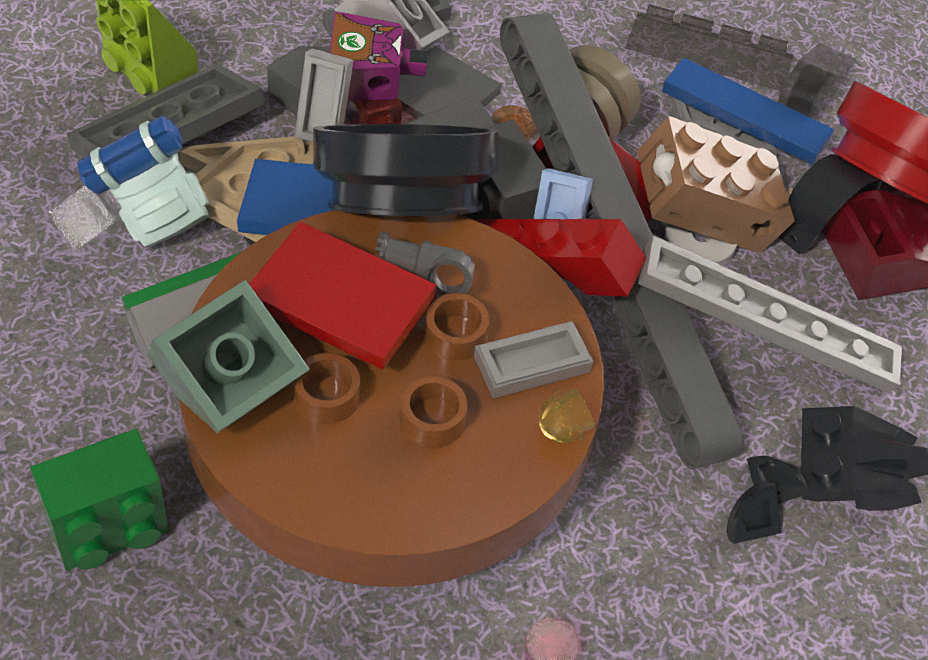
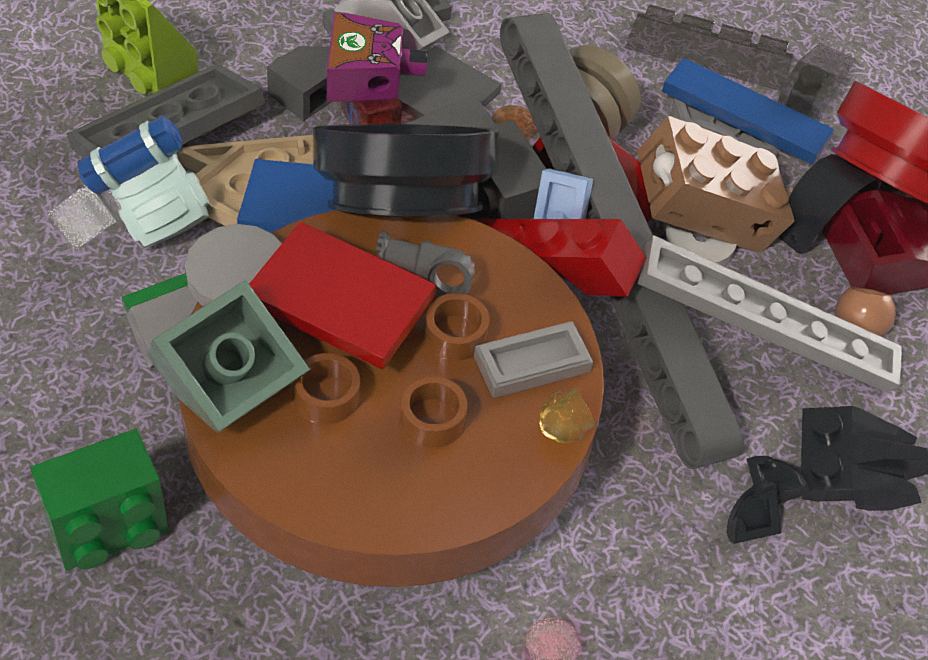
(226, 259): none -> light grey tile
(322, 92): light grey tile -> none
(867, 309): none -> nougat piece

